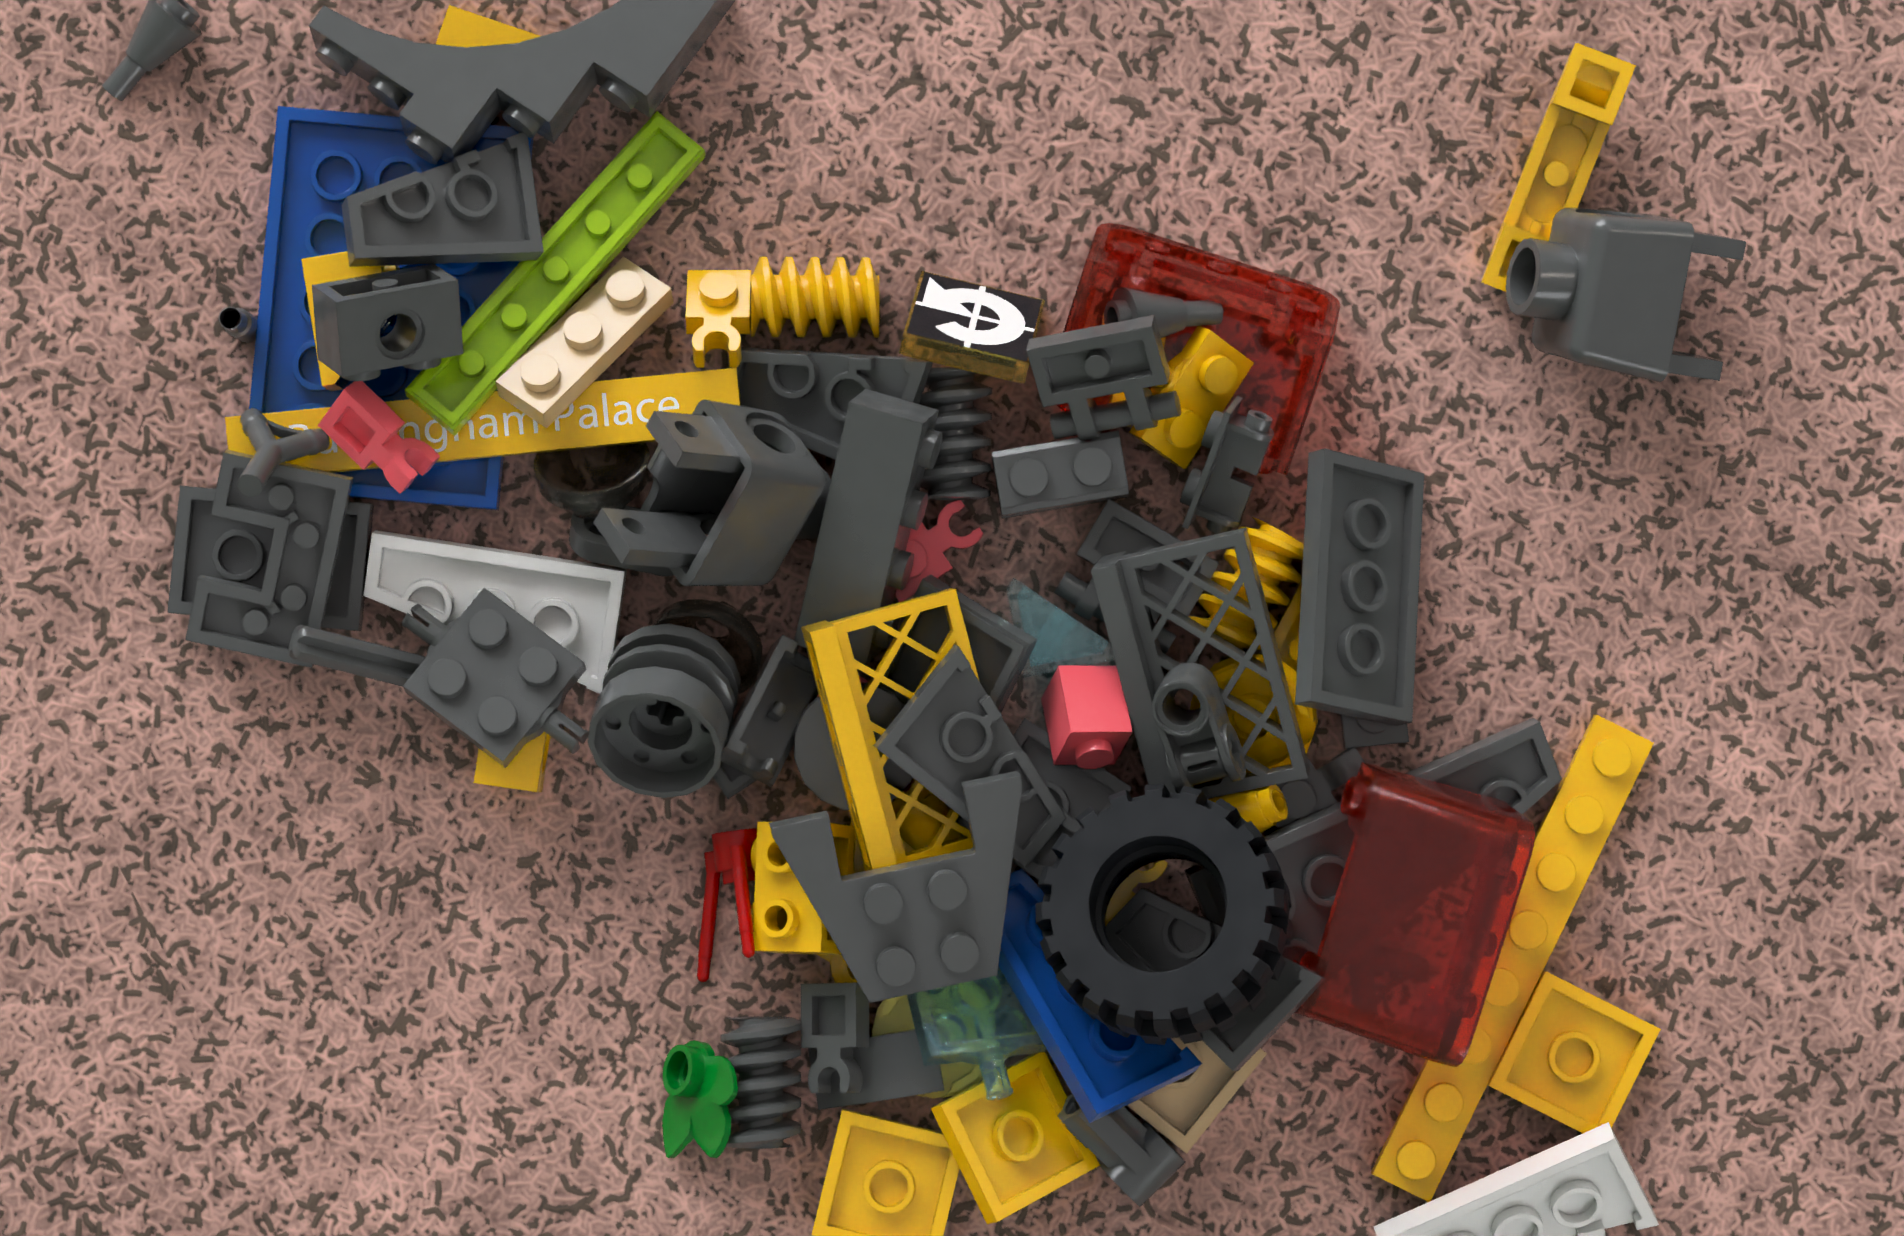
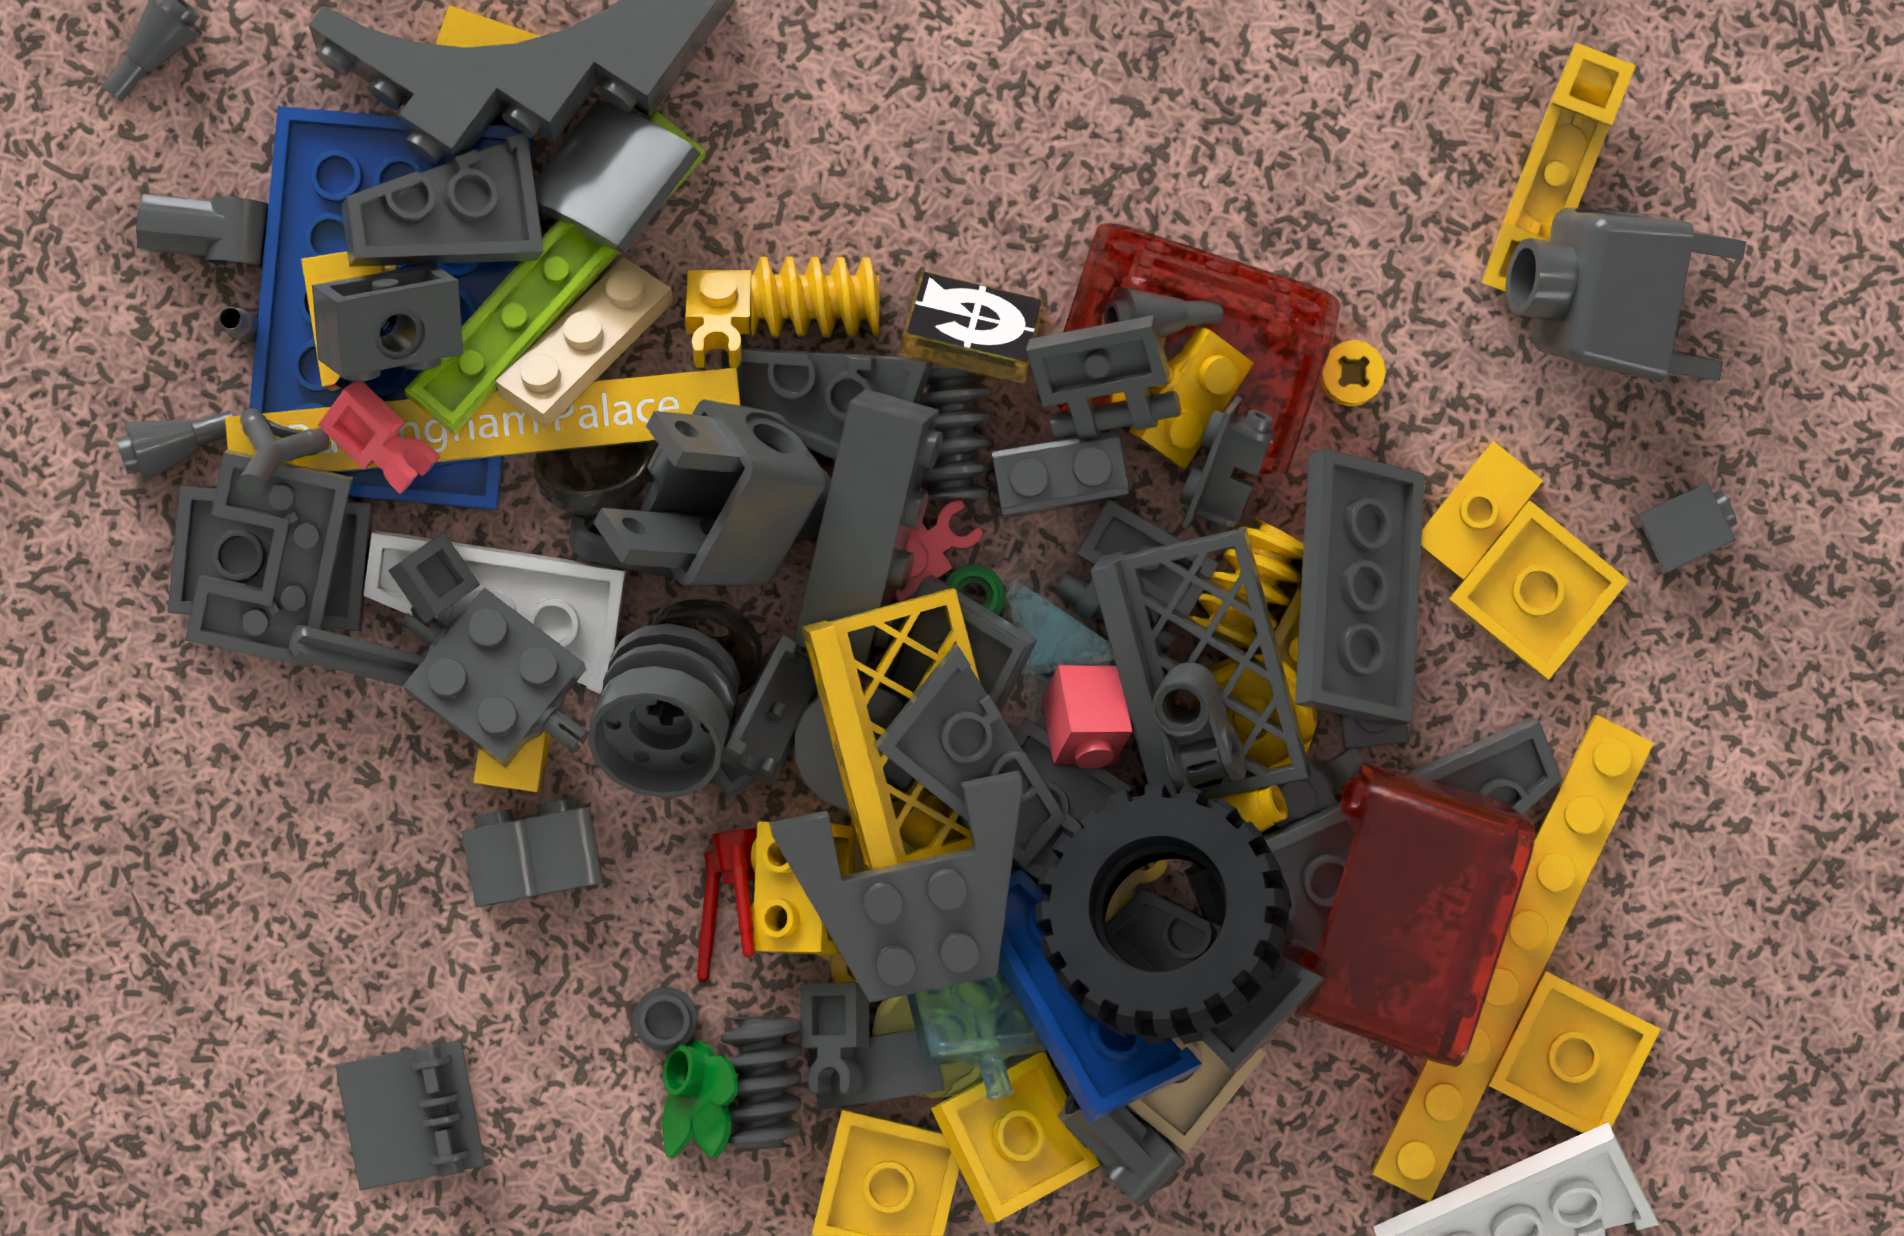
(161, 444): none -> dark grey cone
(211, 229): none -> dark grey piece
(410, 1115): none -> dark grey hinge
(434, 577): none -> dark grey plate
(532, 854): none -> dark grey brick
(612, 175): none -> dark grey slope
(665, 1018): none -> dark grey plate
(983, 577): none -> green plate
(1343, 380): none -> yellow wheel
(1478, 510): none -> yellow plate
(1538, 590): none -> yellow plate
(1685, 527): none -> dark grey brick

